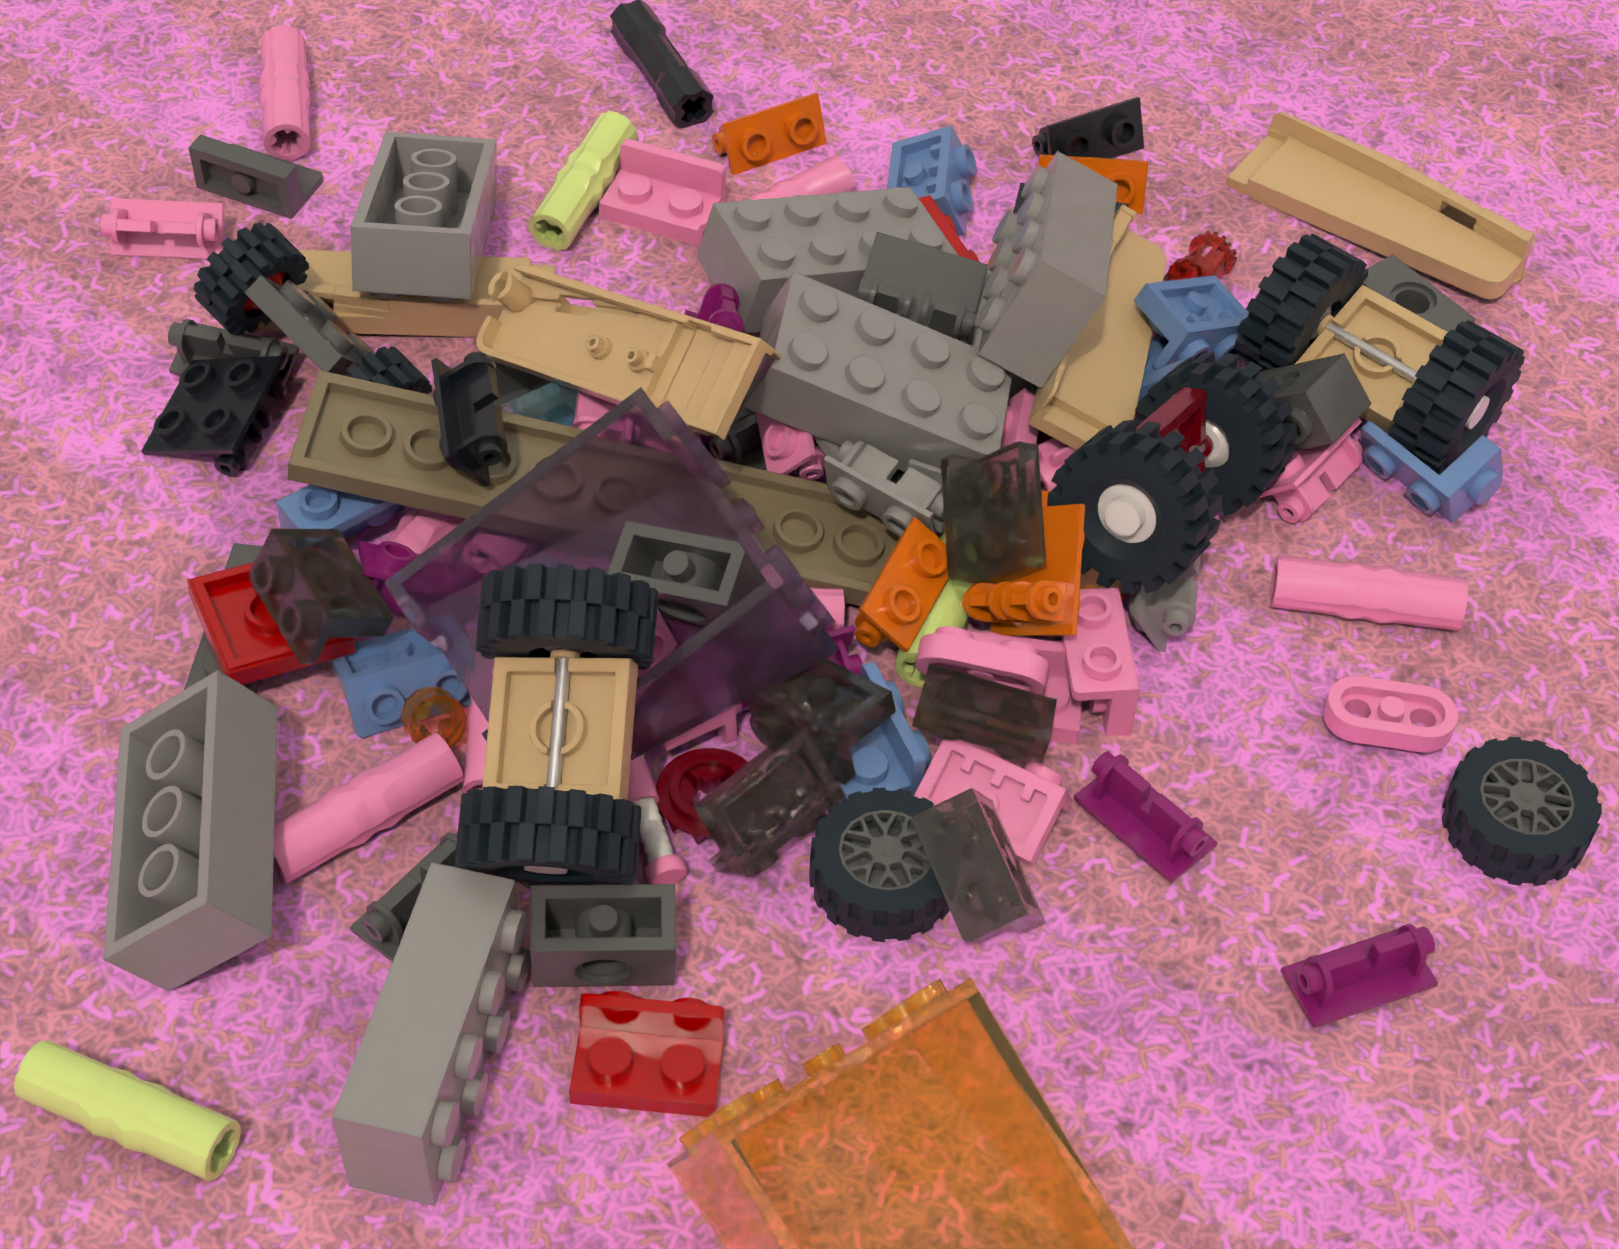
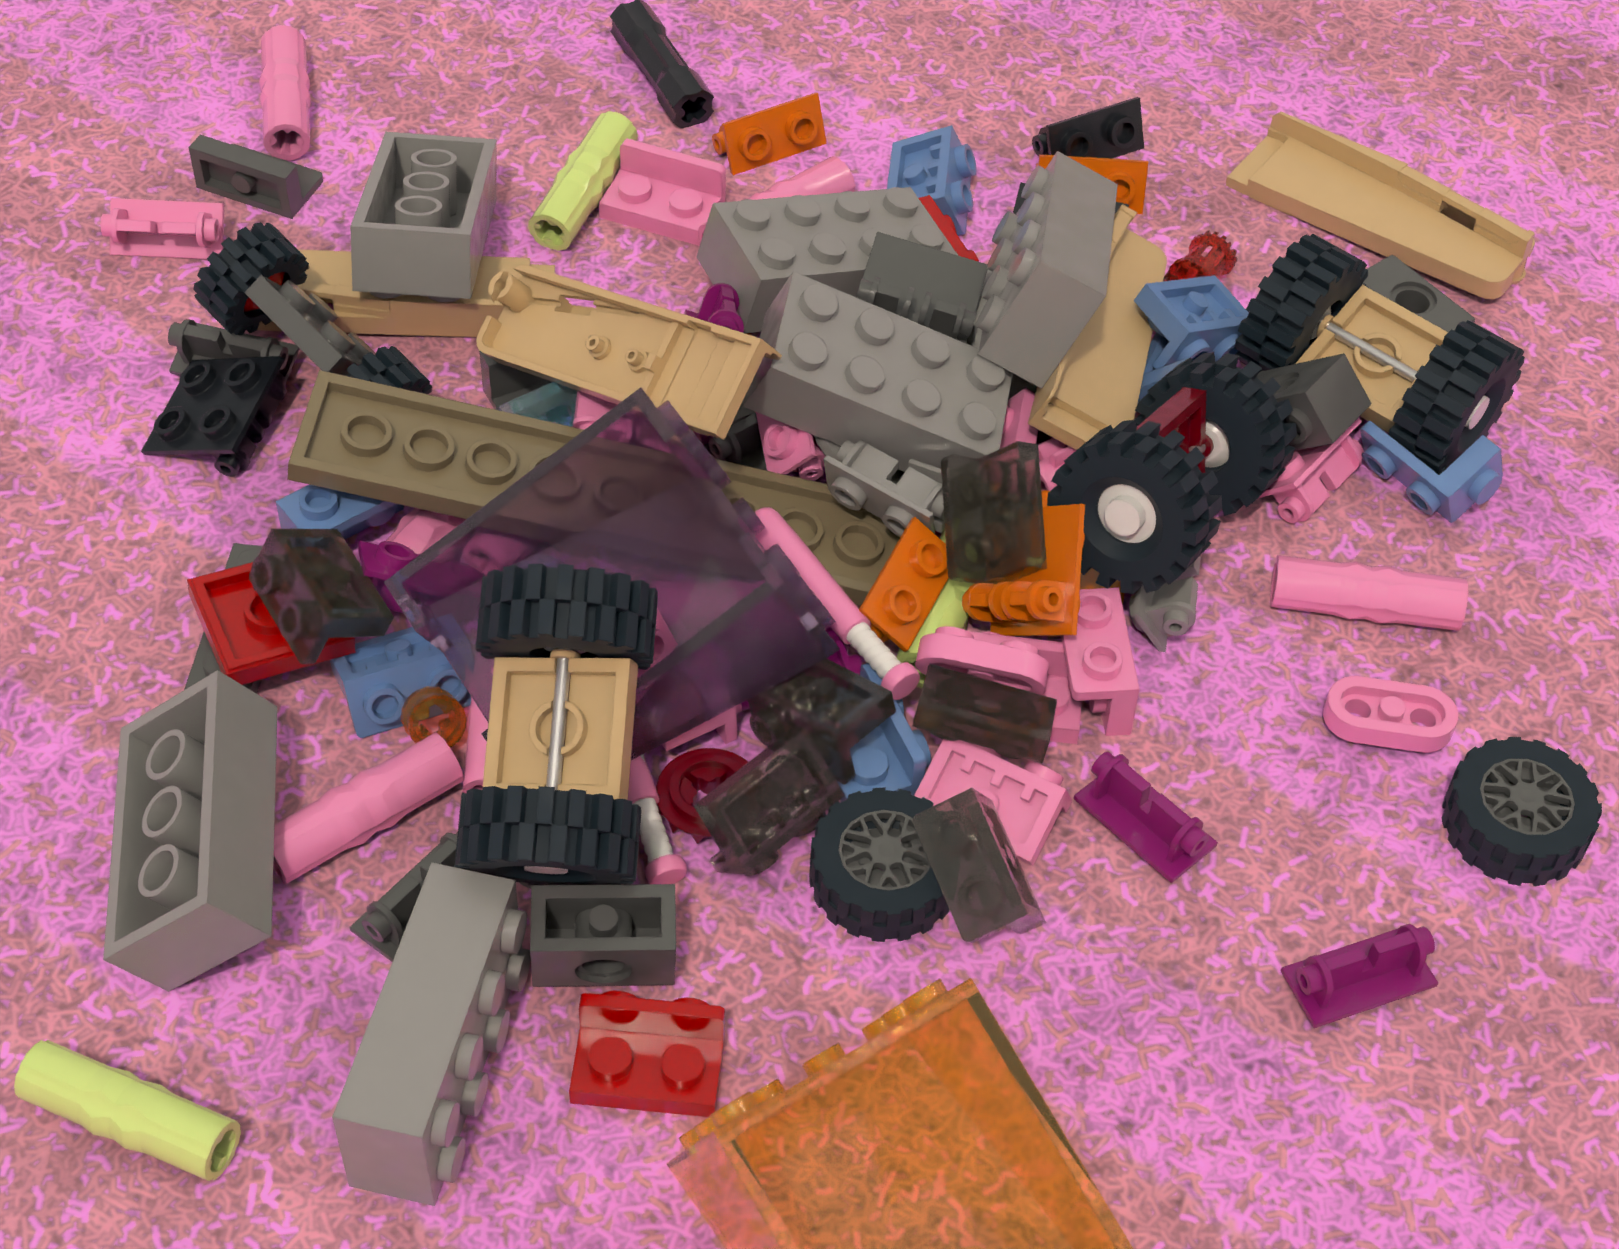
(467, 416): black hinge -> none
(692, 572): dark grey brick -> none
(850, 623): none -> bright pink piece

